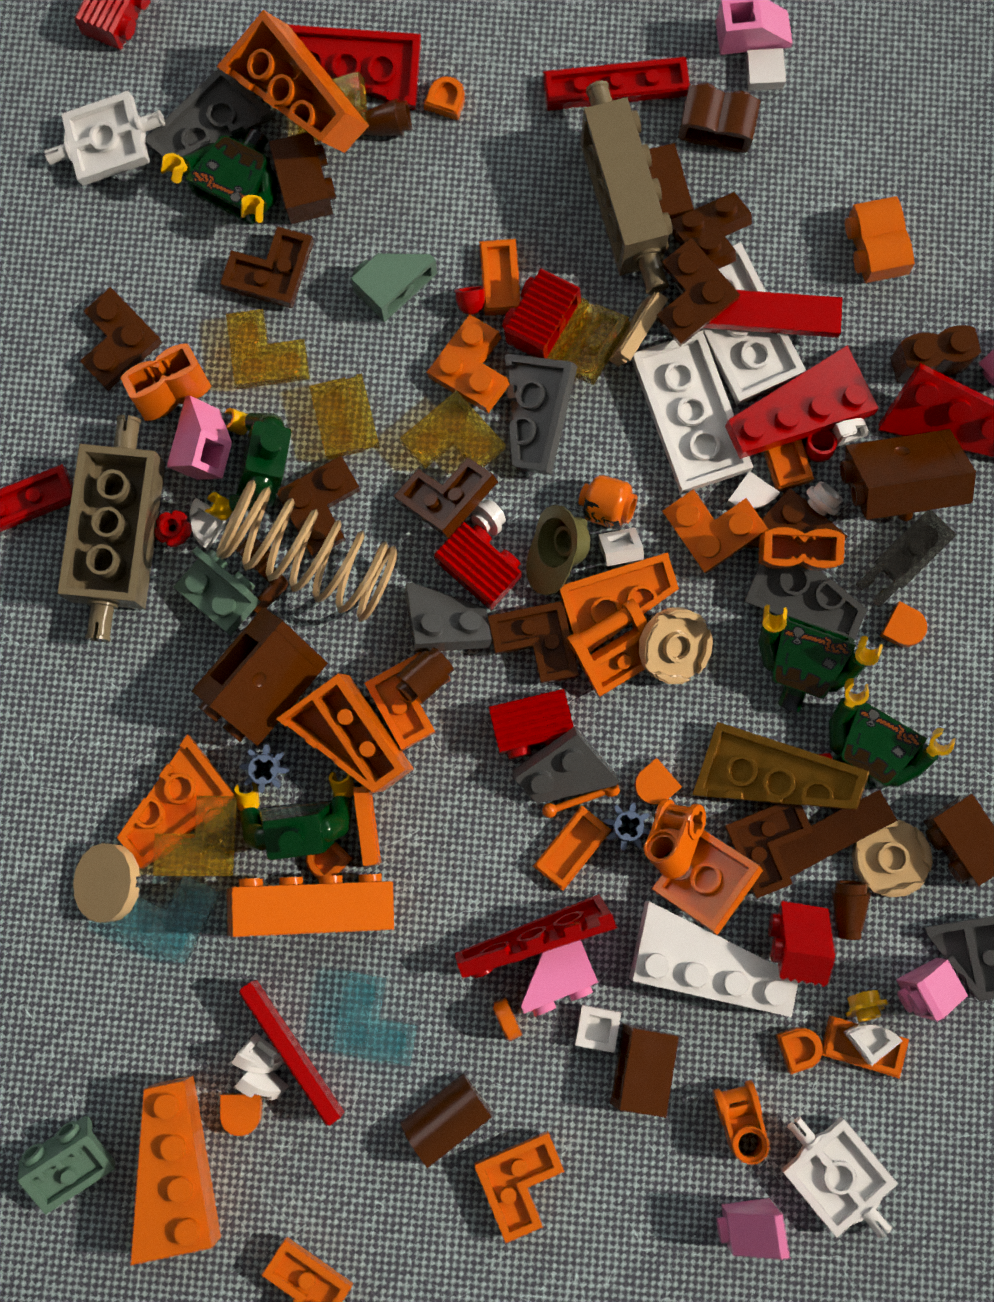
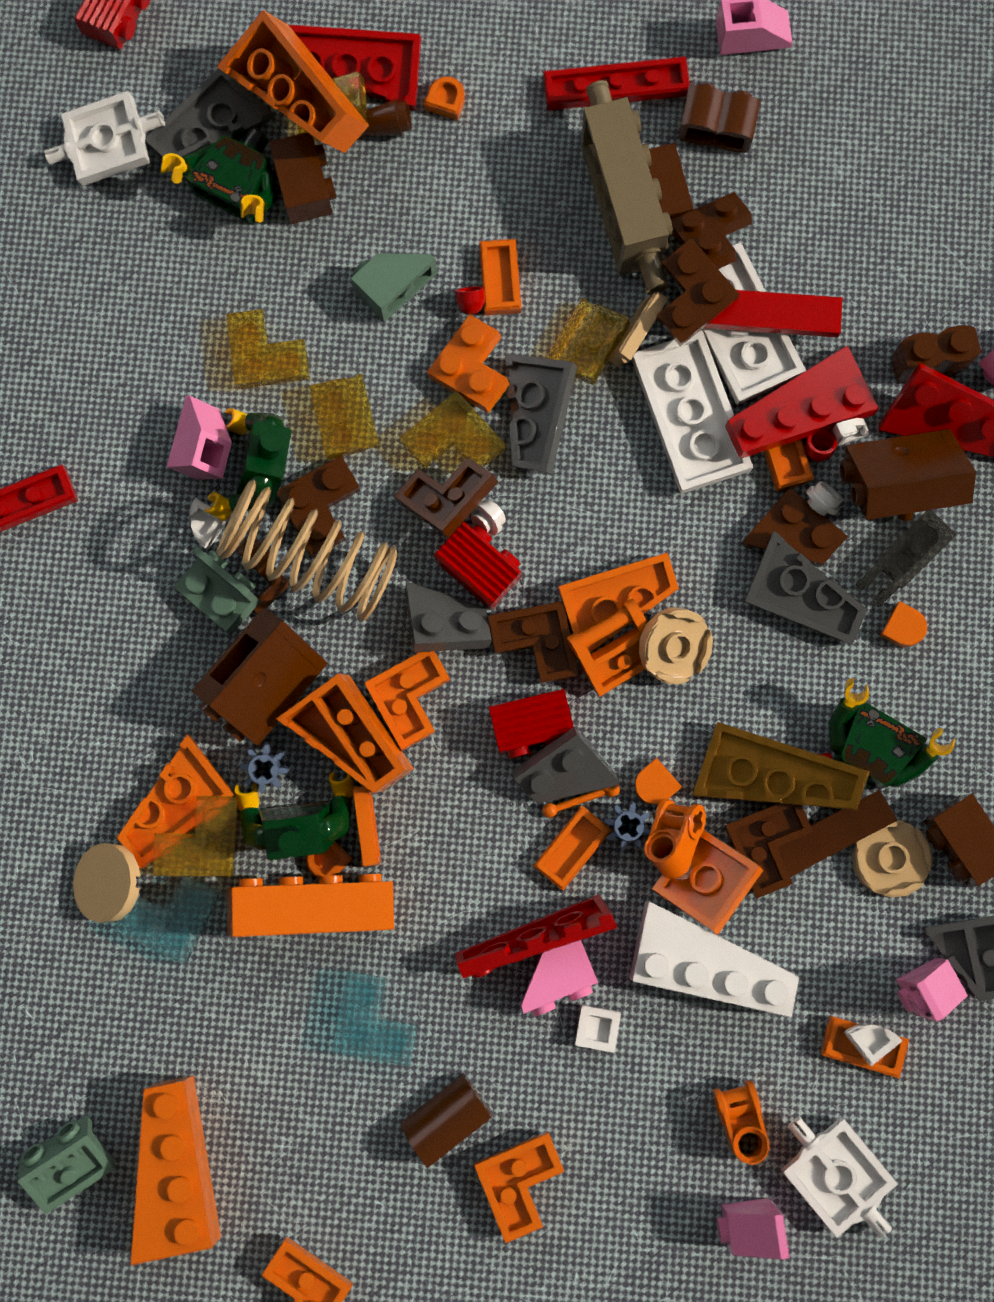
(111, 527): dark tan brick -> none
(126, 340): reddish brown plate -> none
(163, 383): orange brick -> none
(176, 537): red plate -> none
(240, 1113): orange tile -> none
(258, 1056): white tile -> none
(264, 1085): white tile -> none
(272, 278): reddish brown plate -> none
(291, 1052): red tile -> none
(424, 676): reddish brown brick -> none
(507, 1019): orange tile -> none
(541, 314): red brick -> none
(556, 547): olive piece -> none
(608, 501): orange head -> none
(621, 546): white tile -> none
(644, 1071): reddish brown brick -> none
(713, 539): orange plate -> none
(755, 490): white tile -> none
(765, 69): white tile -> none
(799, 1048): orange tile -> none
(802, 943): red brick -> none
(809, 657): torso -> none
(811, 550): orange brick -> none
(850, 908): reddish brown cone -> none
(866, 1005): yellow plate -> none
(880, 239): orange brick -> none

